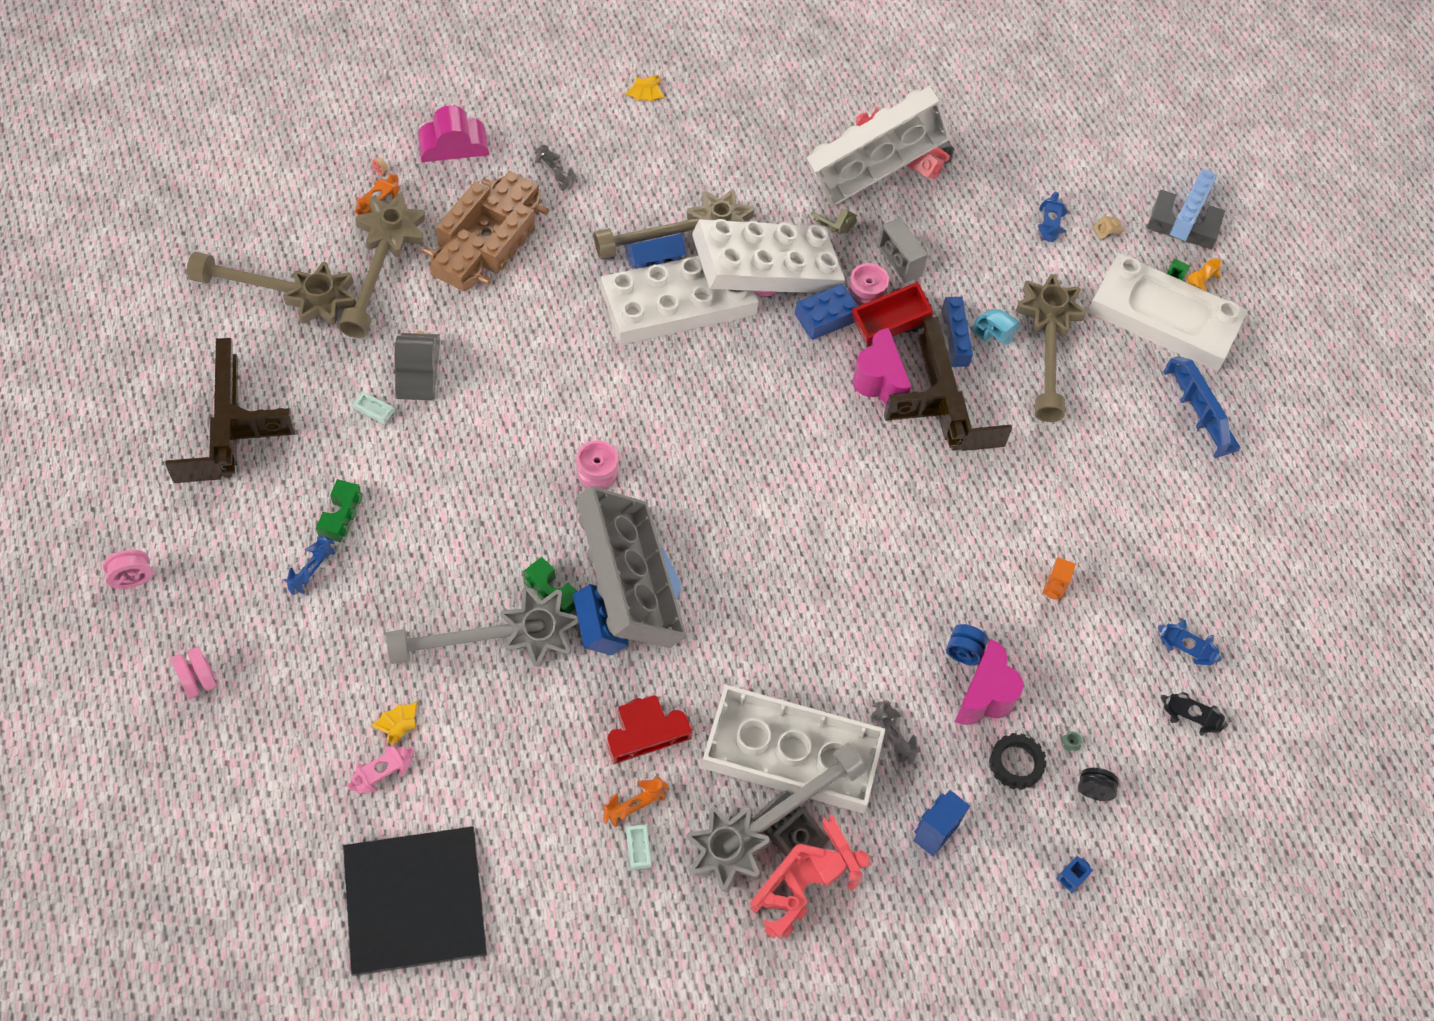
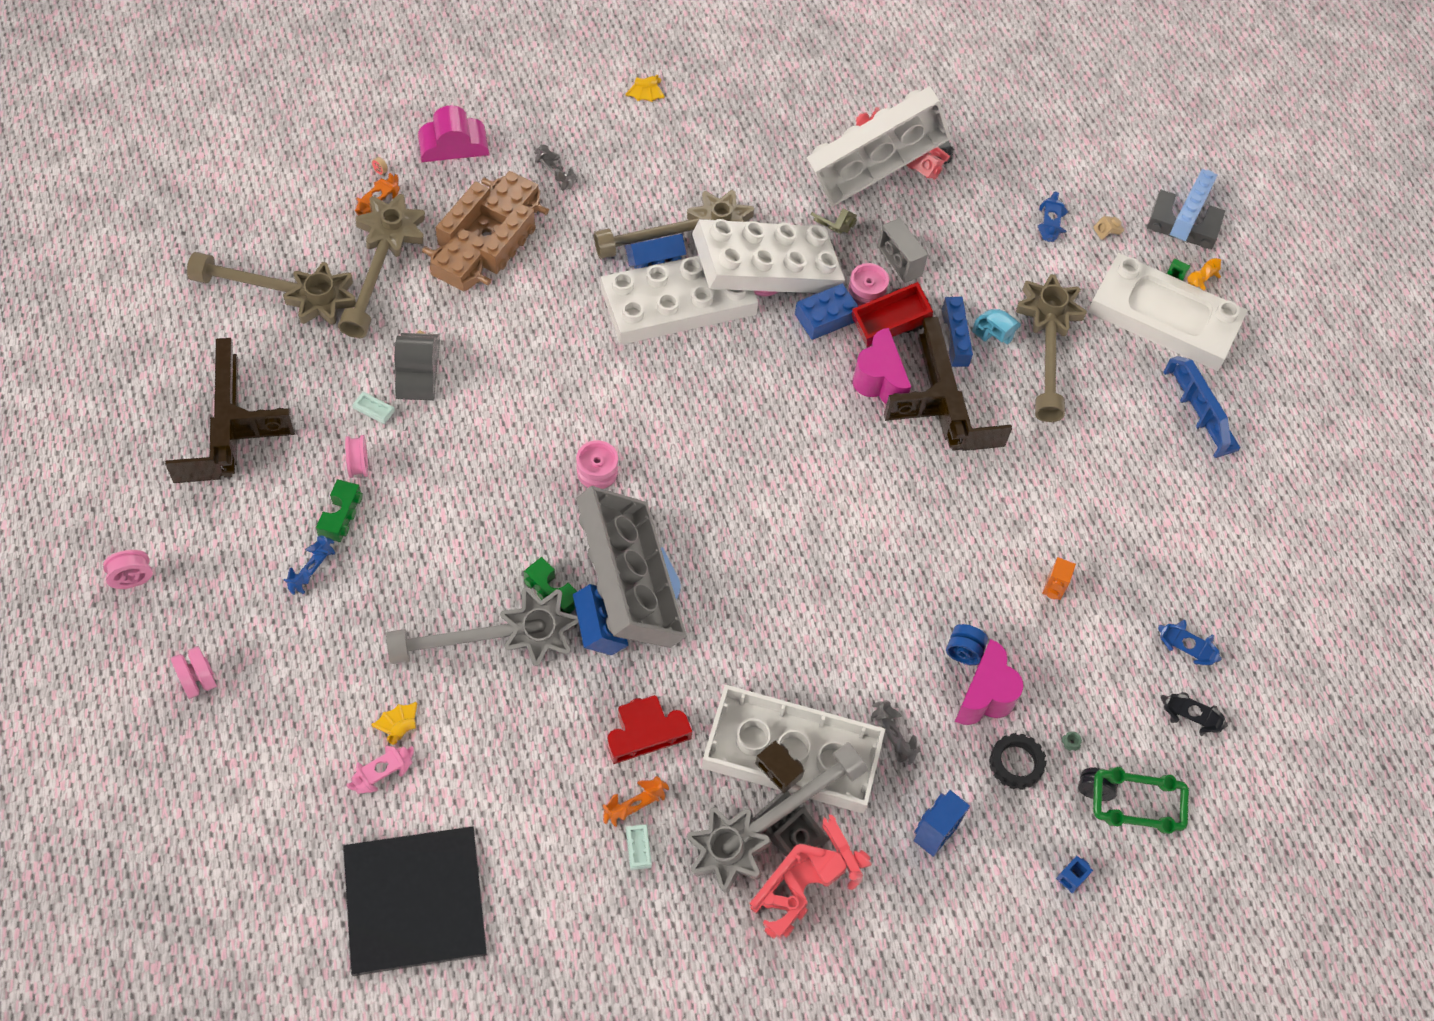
(356, 456): none -> bright pink wheel
(780, 766): none -> dark brown brick
(1115, 817): none -> green bar

